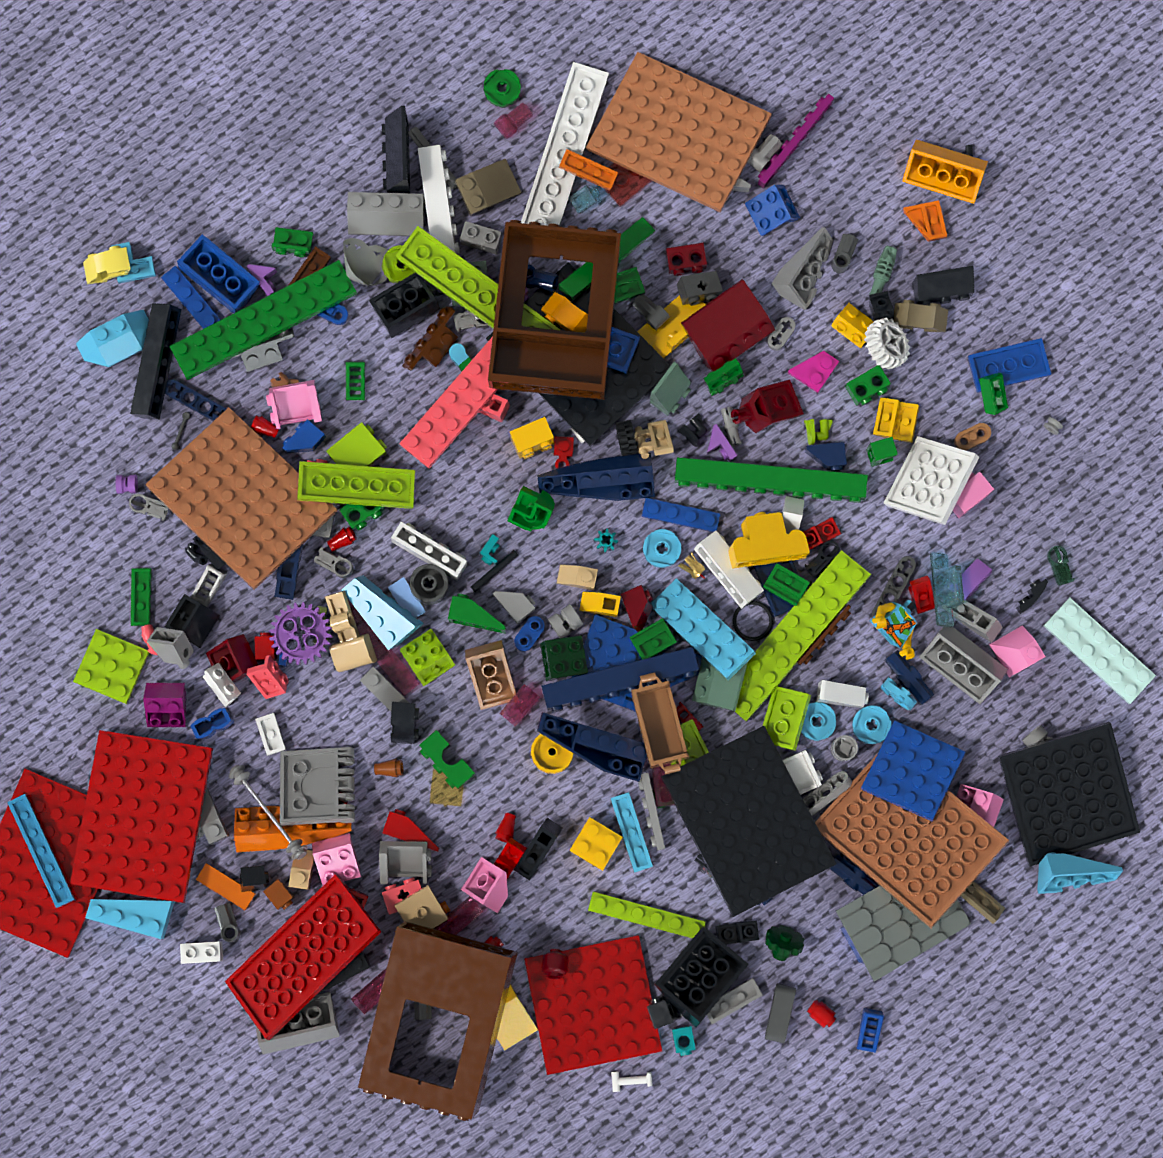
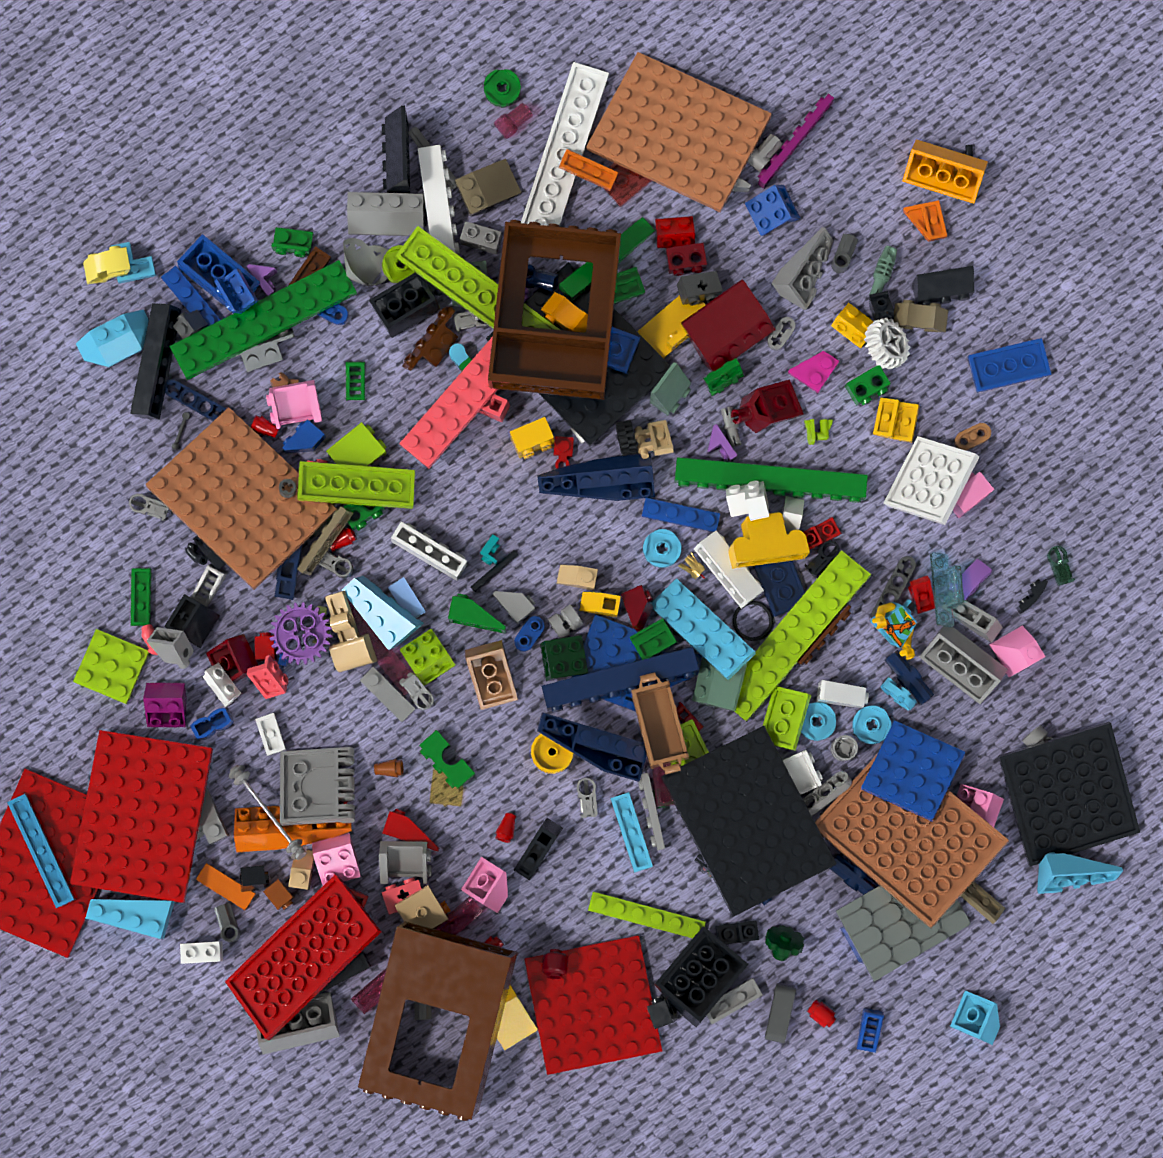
(126, 484): medium lavender wheel -> none
(189, 323): none -> dark grey brick
(236, 292): none -> blue bracket
(289, 482): none -> dark grey bush
(324, 542): none -> dark tan plate
(404, 723): black brick -> none
(416, 689): none -> light grey piece
(433, 574): dark grey brick -> none
(510, 856): red slope -> none
(519, 705): clear pink plate -> none
(531, 509): green brick -> none
(585, 198): clear light blue bracket -> none
(588, 801): none -> light grey piece
(596, 844): yellow brick -> none
(607, 535): teal gear -> none
(617, 1081): white piece -> none
(653, 314): dark grey piece -> none
(675, 232): none -> red bracket
(683, 1031): teal brick -> none
(694, 437): black piece -> none
(749, 500): none -> white brick
(786, 584): green plate -> none
(828, 455): dark blue slope -> none
(881, 451): green panel -> none
(977, 1017): none -> medium azure slope
(993, 393): green slope -> none
(1053, 426): light grey bush -> none
(1099, 650): light aqua plate -> none

